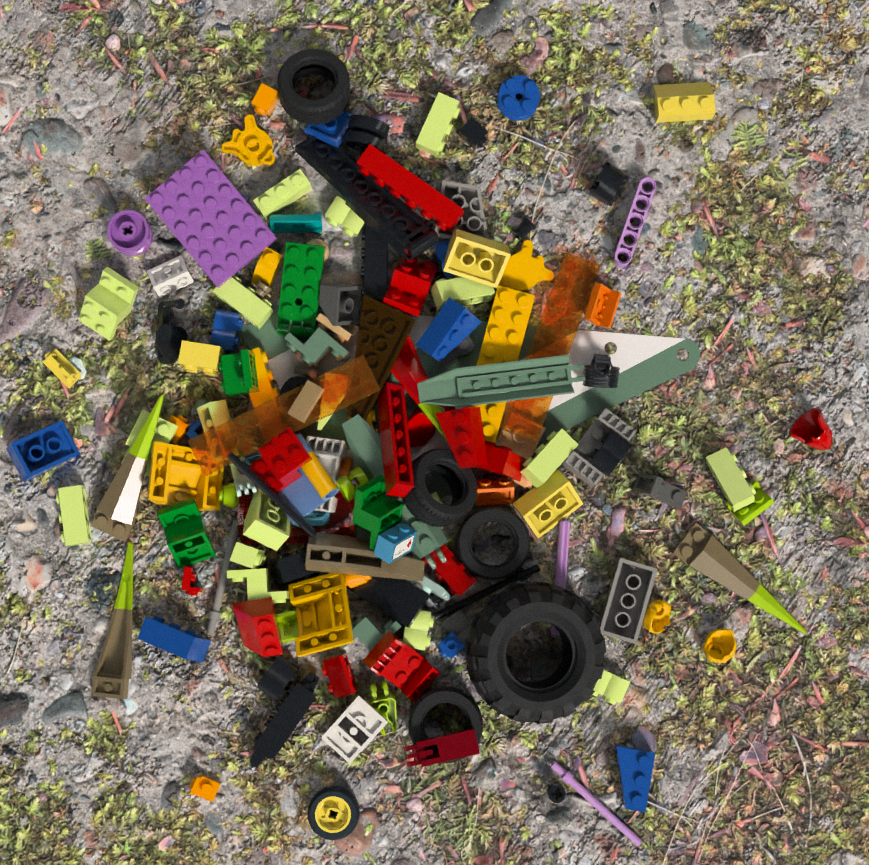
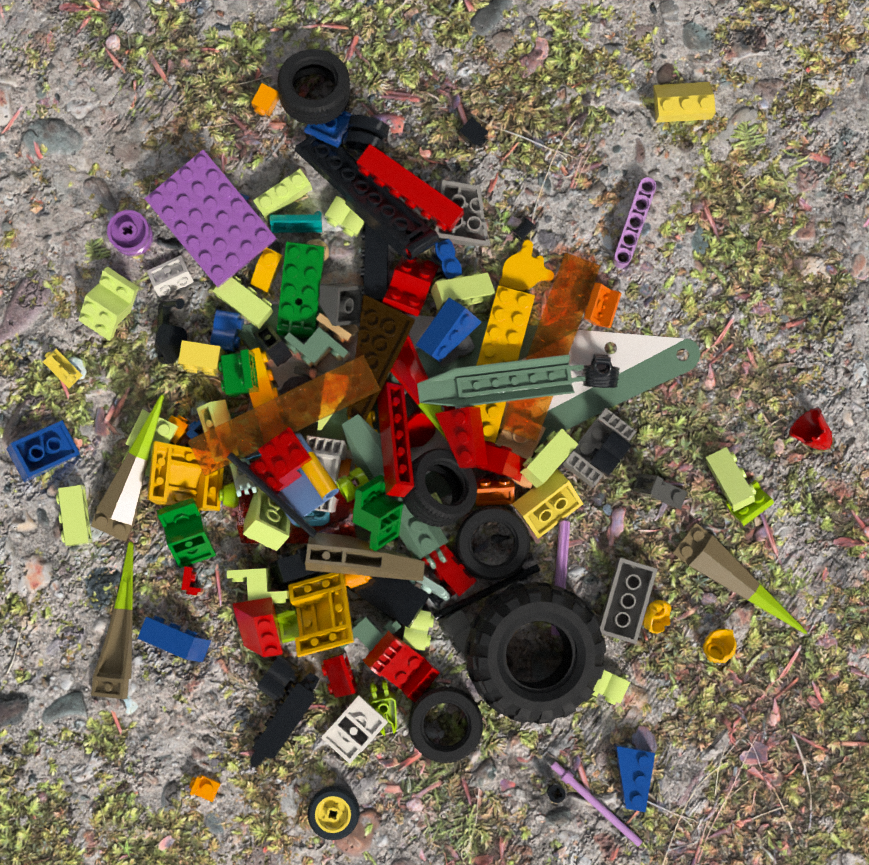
(214, 615): light grey bar -> none
(248, 556): yellowish green brick -> none
(250, 145): yellow tile -> none
(262, 289): dark tan plate -> none
(273, 345): none -> black slope
(306, 401): tan slope -> none
(395, 542): dark azure brick -> none
(438, 124): yellowish green brick -> none
(450, 646): blue bracket -> none
(450, 747): dark red hinge -> none
(476, 258): light yellow slope -> none
(520, 87): blue wheel -> none
(608, 184): black brick -> none

